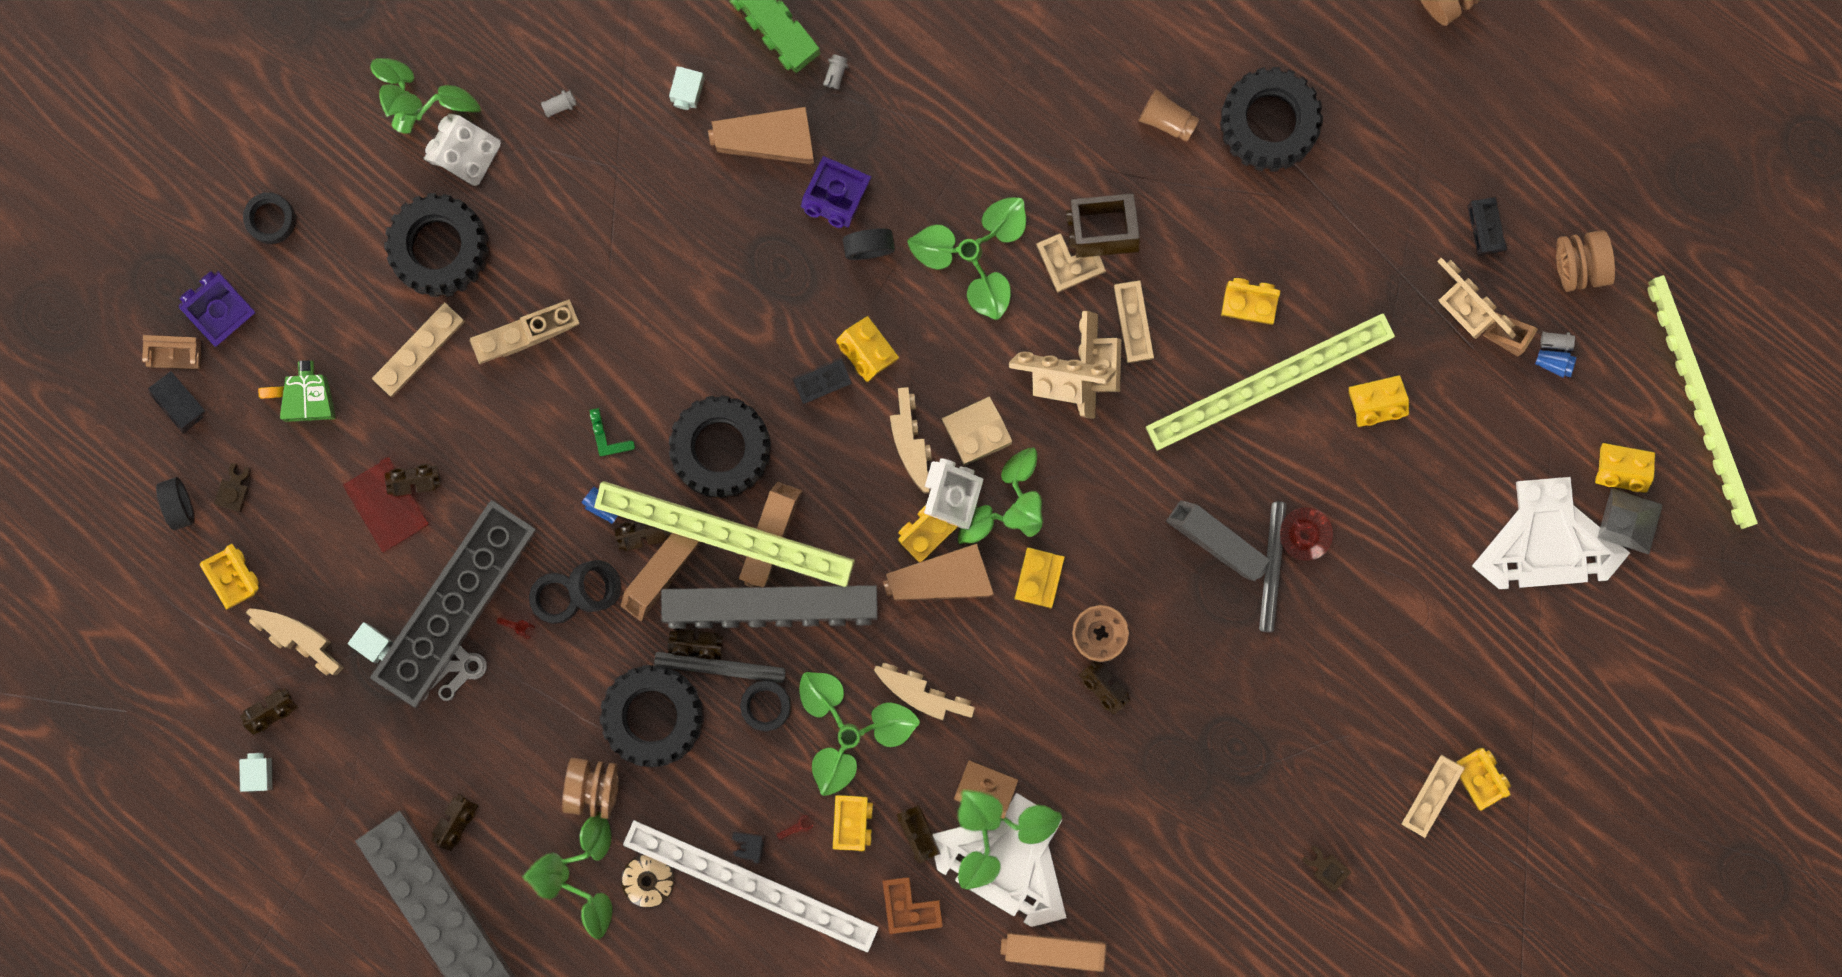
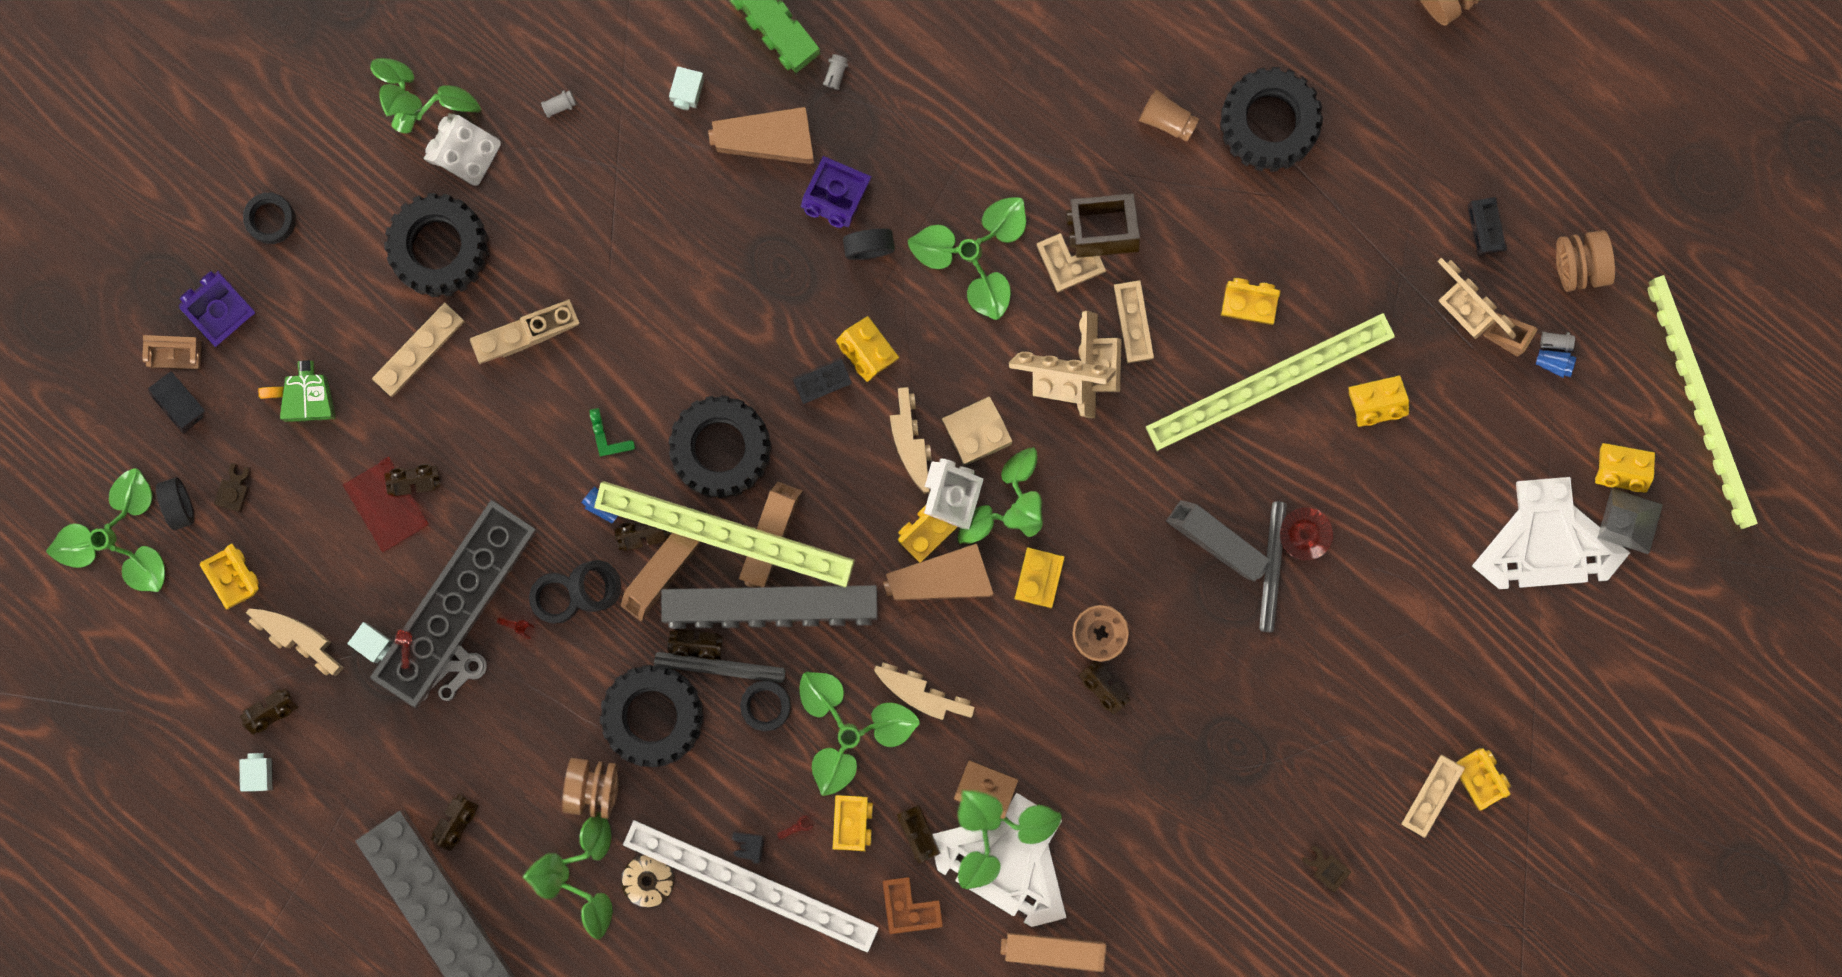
(77, 544): none -> bright green plant
(404, 638): none -> clear red hand

